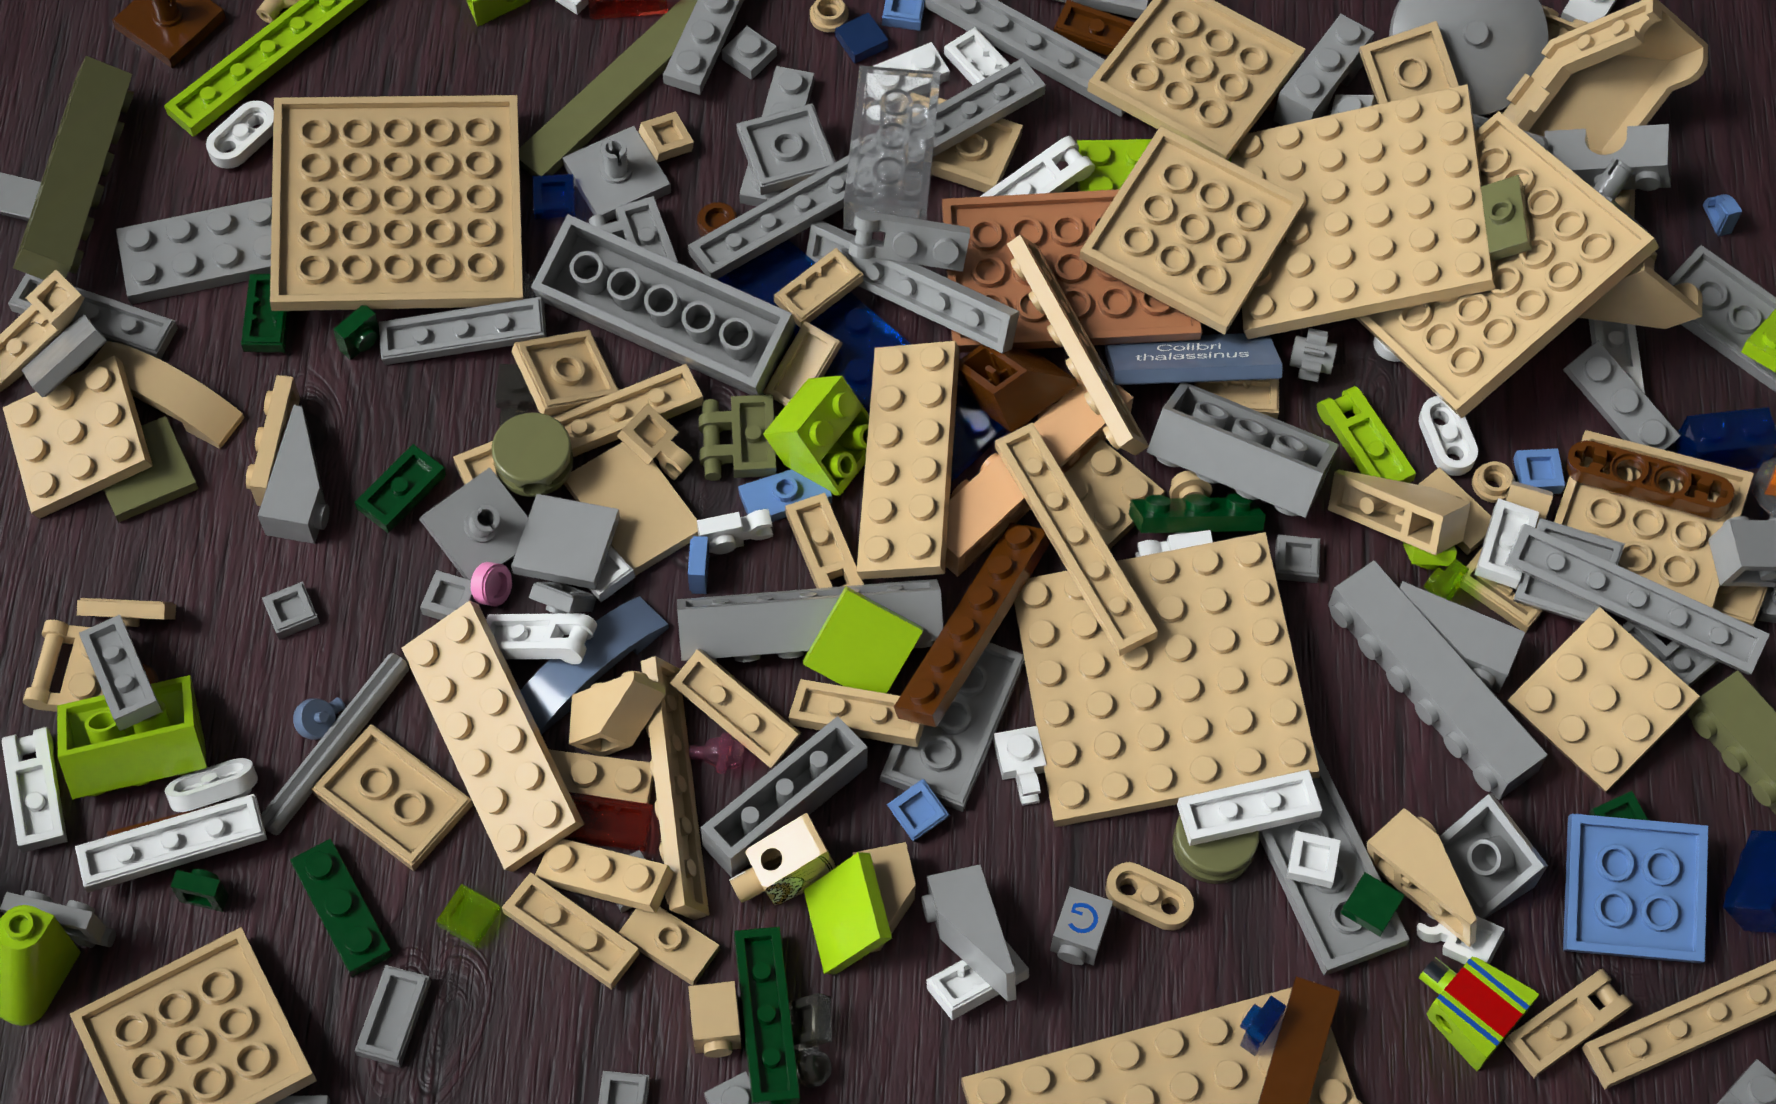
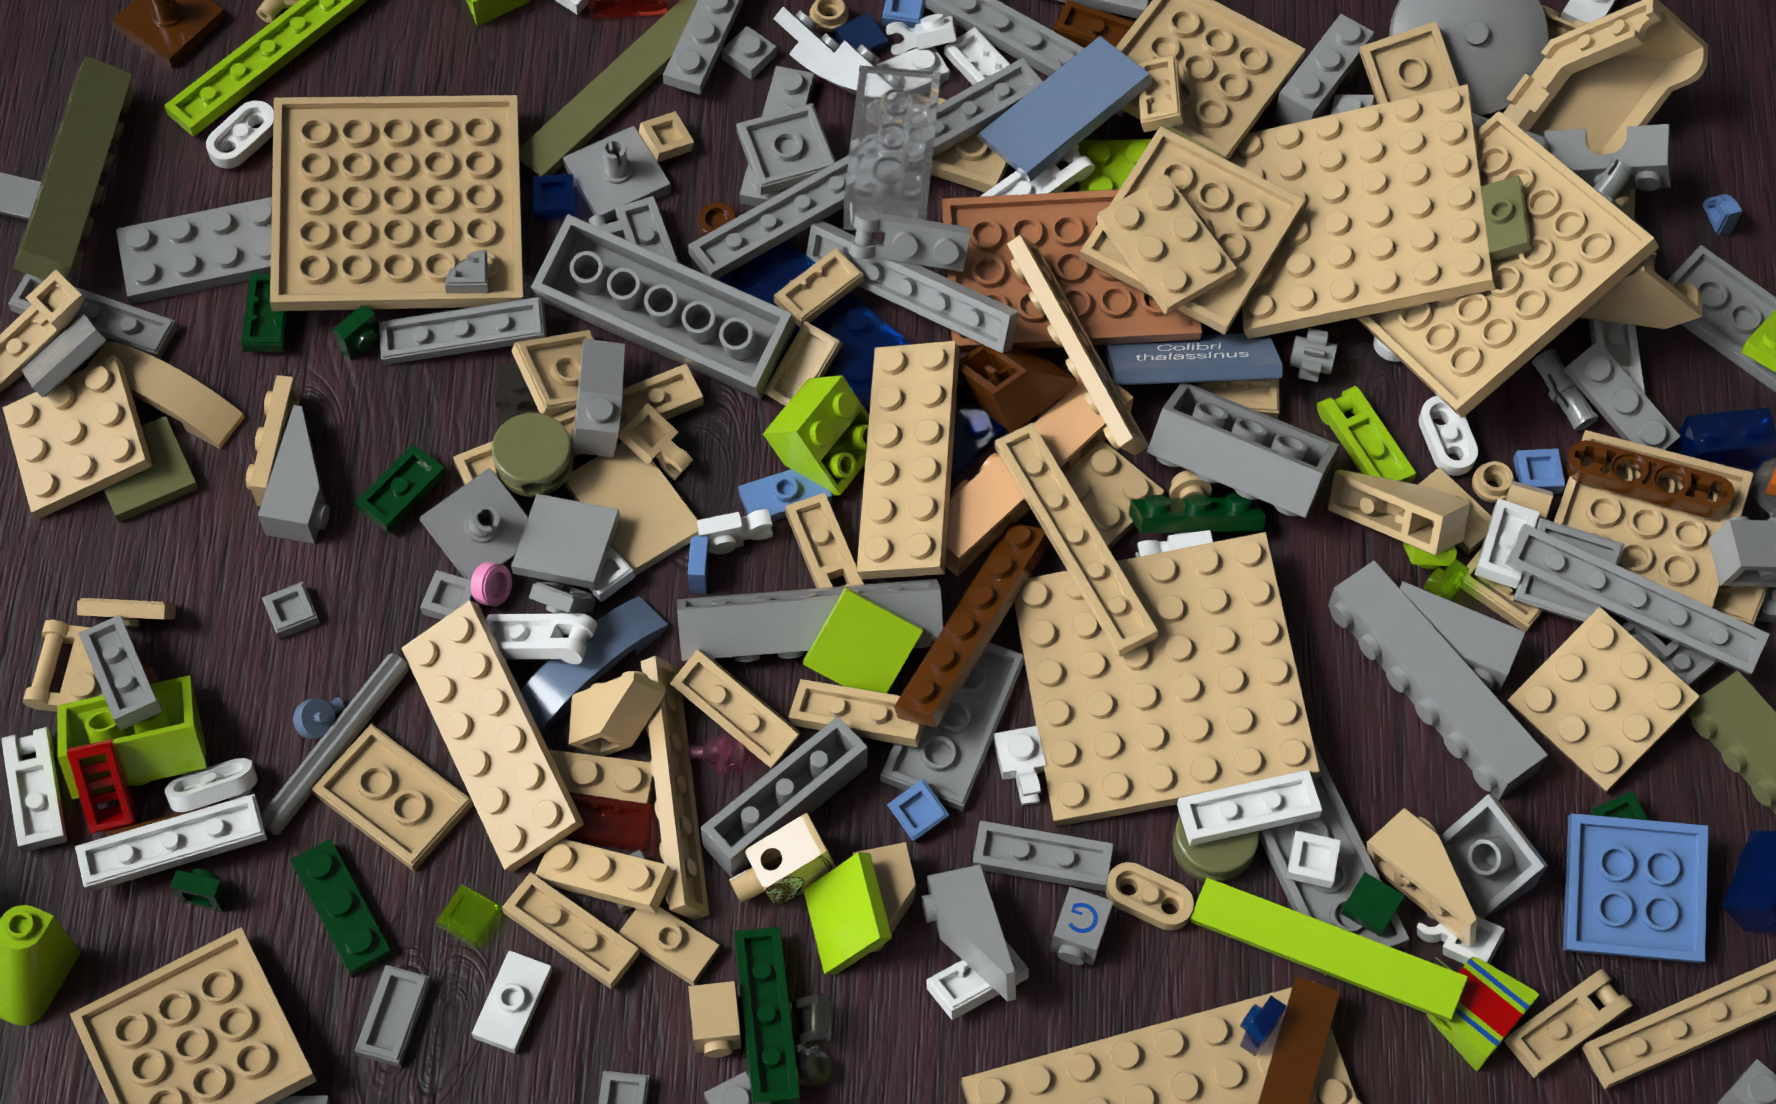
(75, 917): light grey plate -> none
(110, 817): none -> red slope
(469, 274): none -> light grey tile
(512, 1002): none -> white plate
(599, 398): none -> light grey slope
(750, 449): olive plate -> none
(823, 54): none -> slope
(930, 32): none -> white plate
(1043, 856): none -> light grey plate
(1065, 108): none -> sand blue tile
(1161, 100): none -> tan plate
(1166, 244): none -> tan plate
(1297, 558): light grey tile -> none
(1329, 949): none -> lime tile
(1564, 390): none -> light grey pin

